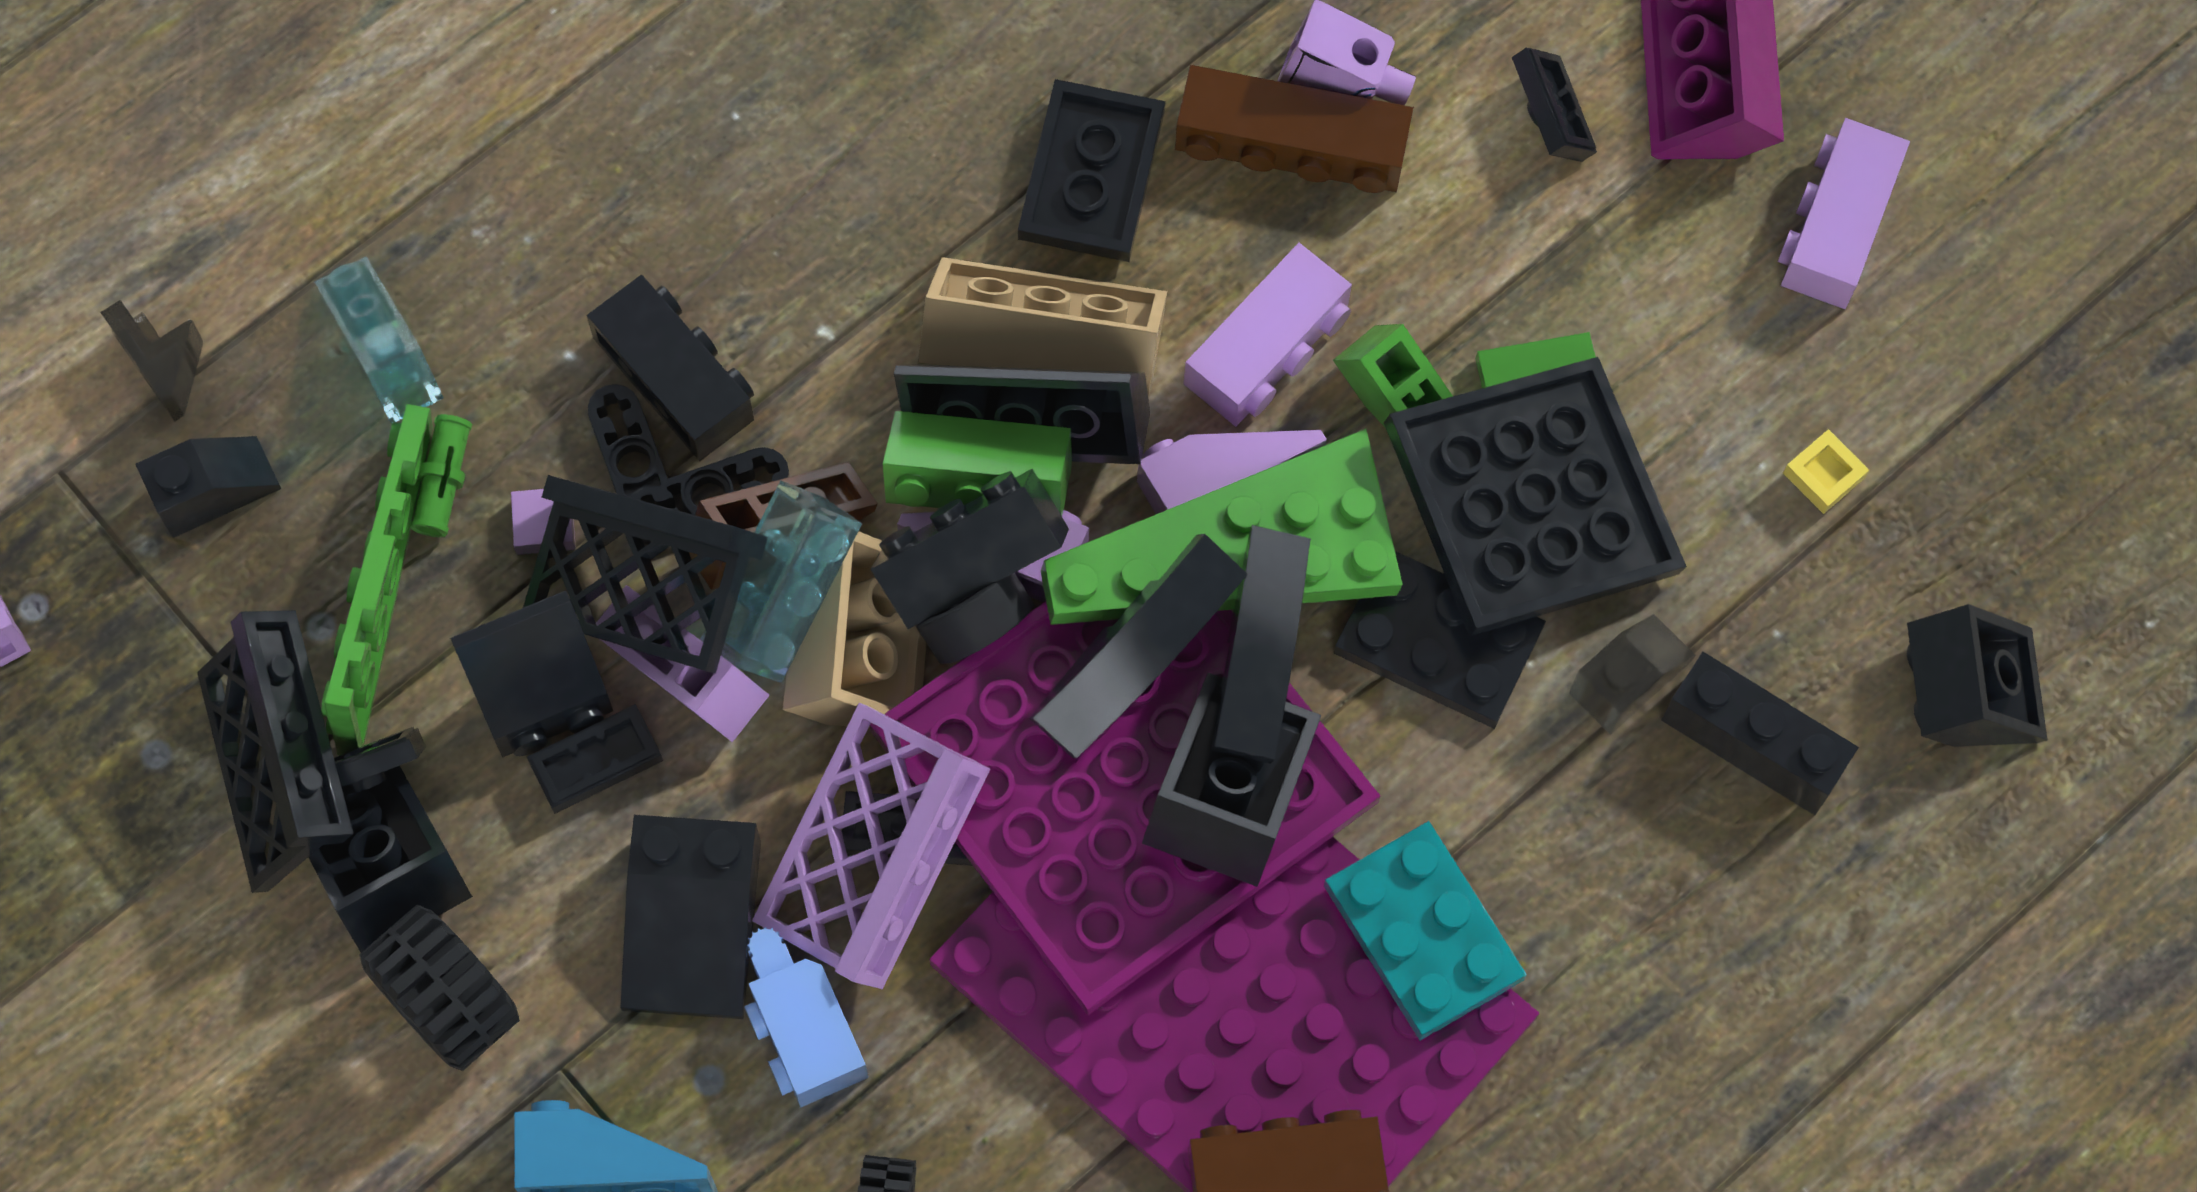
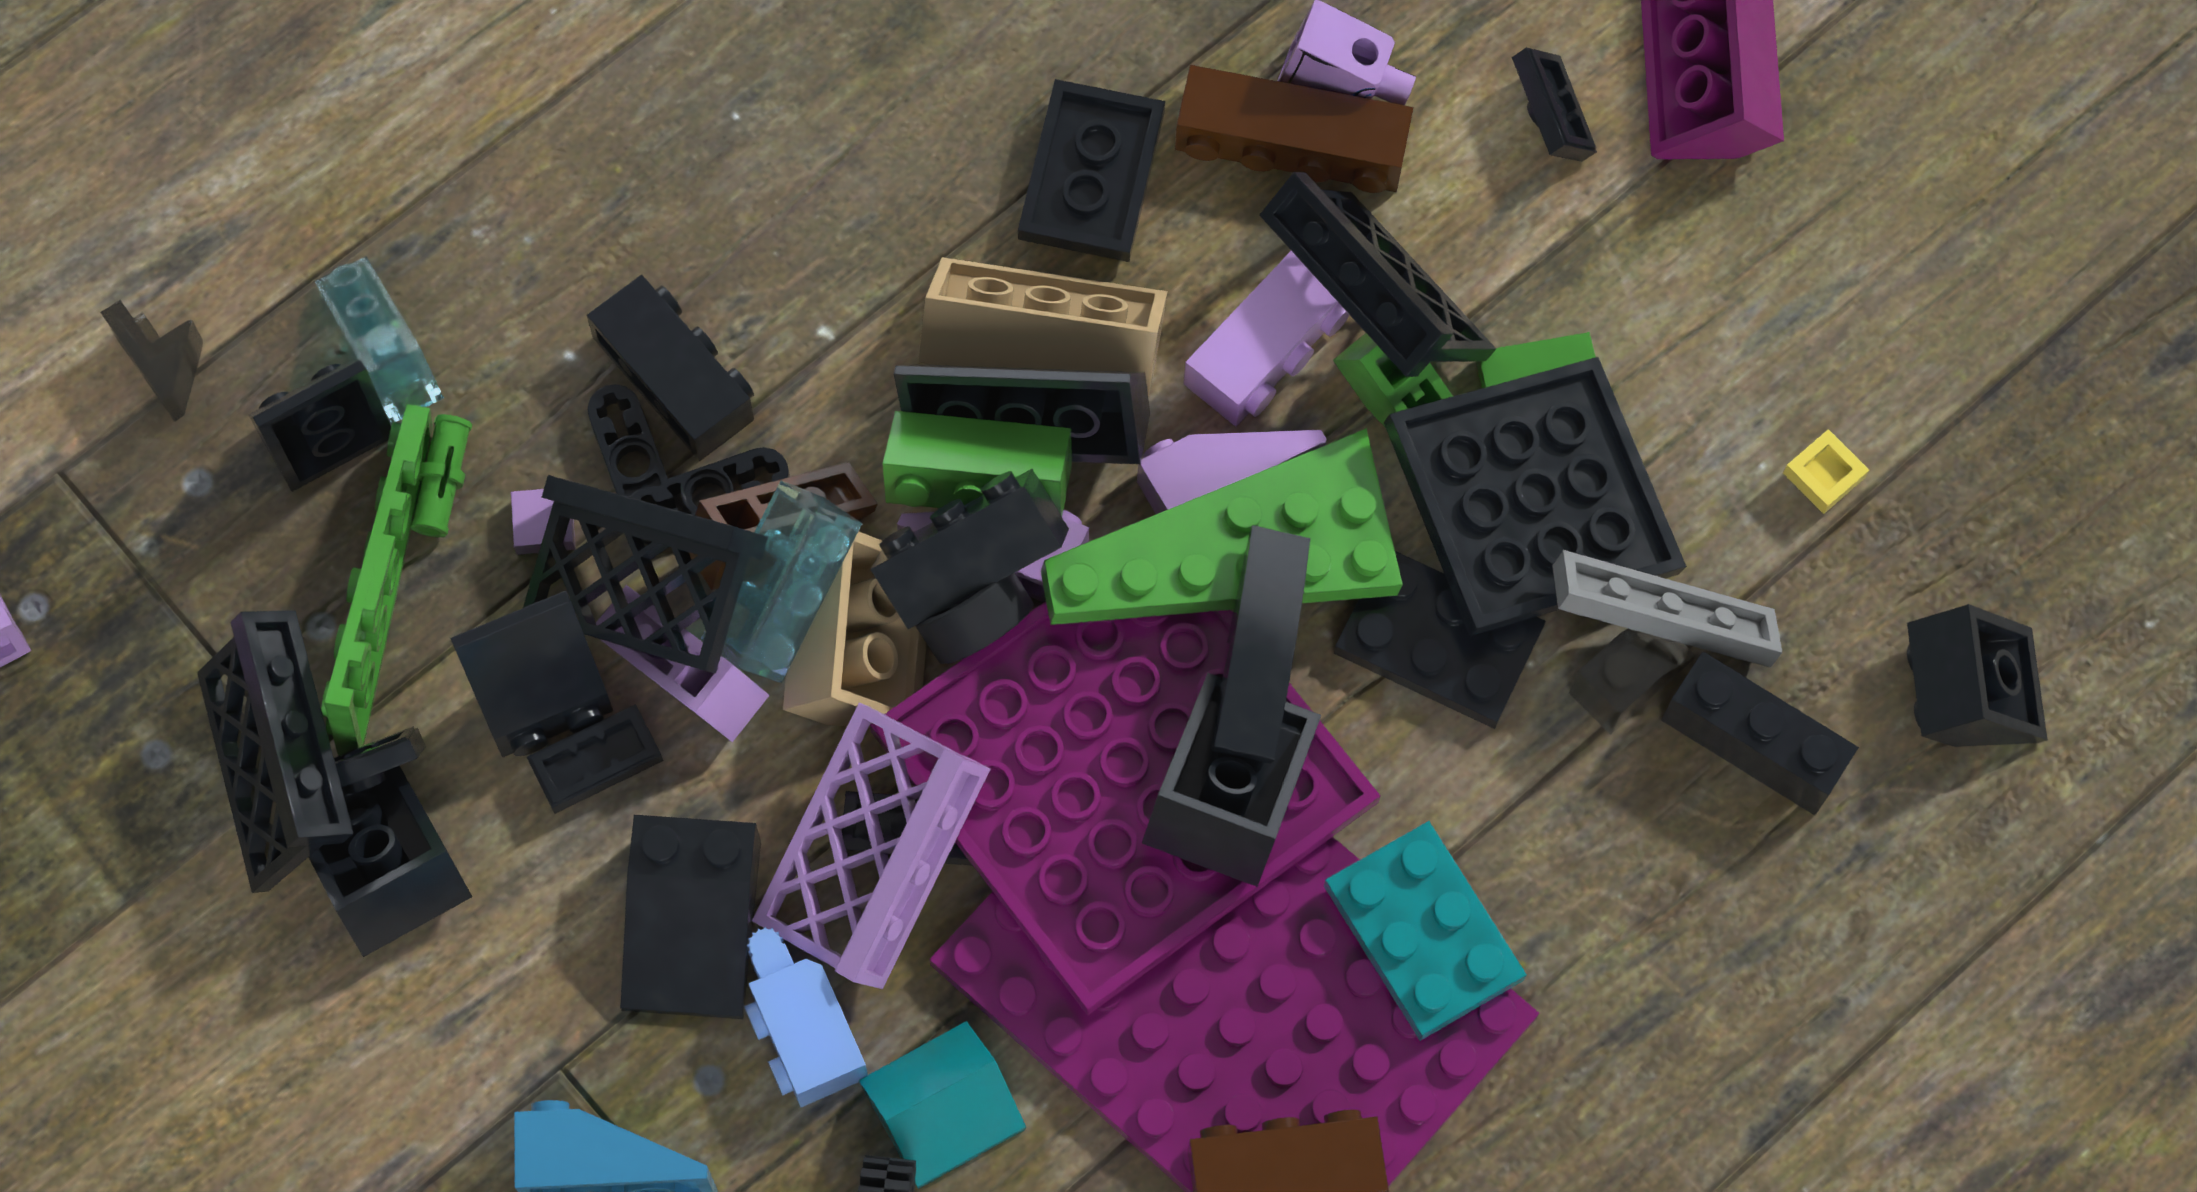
(206, 480): black slope -> none
(322, 423): none -> black slope
(439, 987): black tyre -> none
(944, 1103): none -> teal slope
(1138, 646): black slope -> none
(1373, 277): none -> black fence
(1666, 609): none -> light grey plate
(1842, 212): lavender brick -> none

